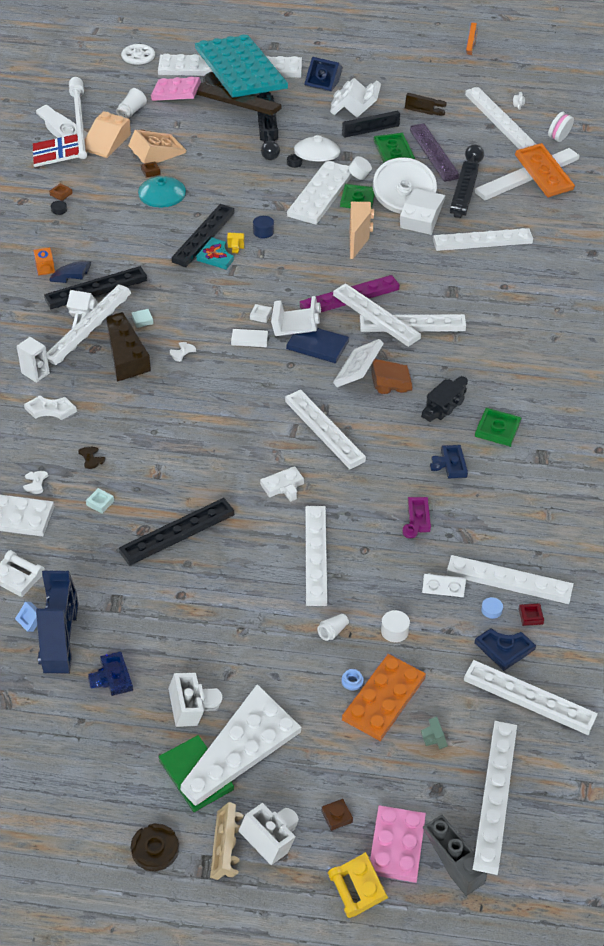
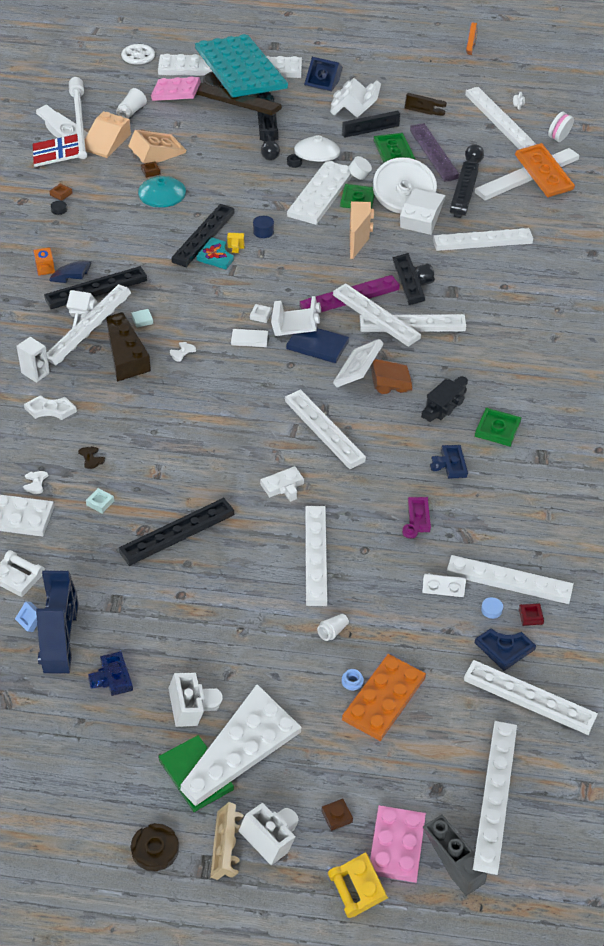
(395, 626): white piece -> none
(413, 277): none -> black plate
(434, 734): sand green tile -> none

